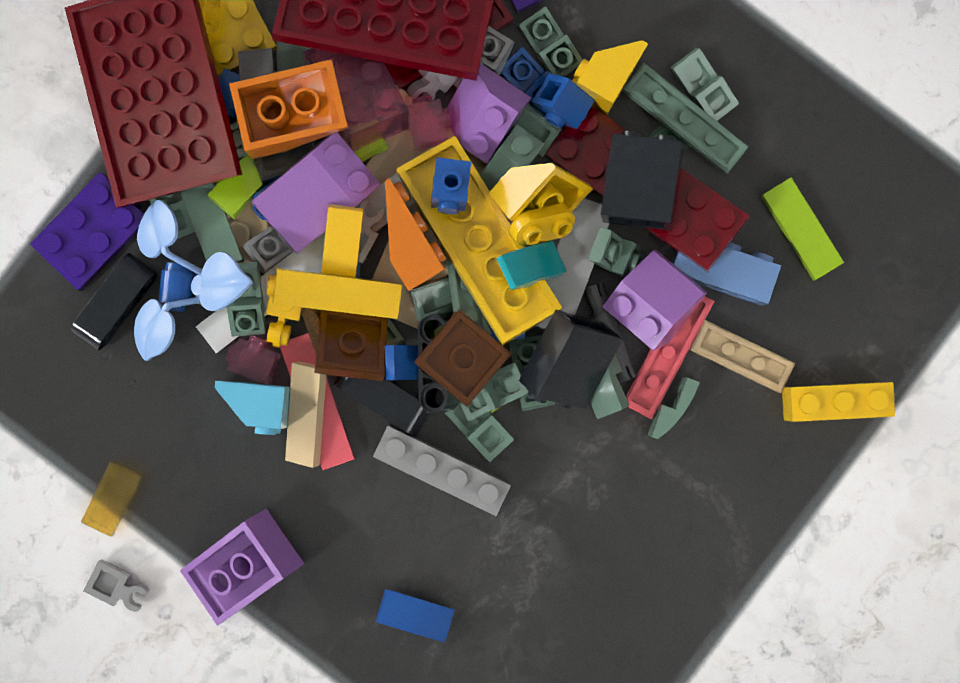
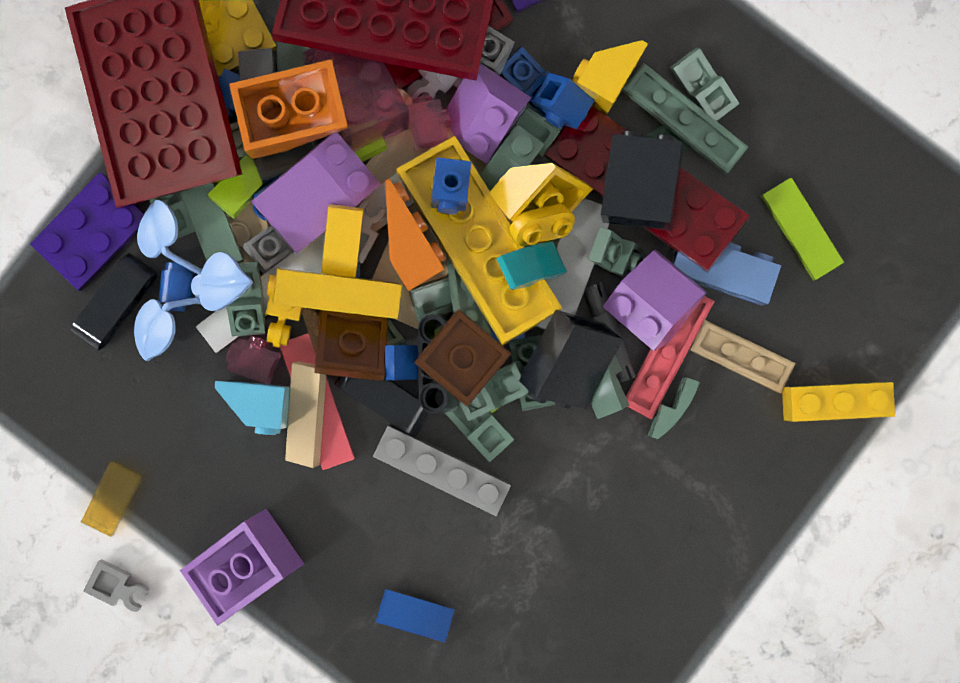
(549, 43): sand green slope -> none

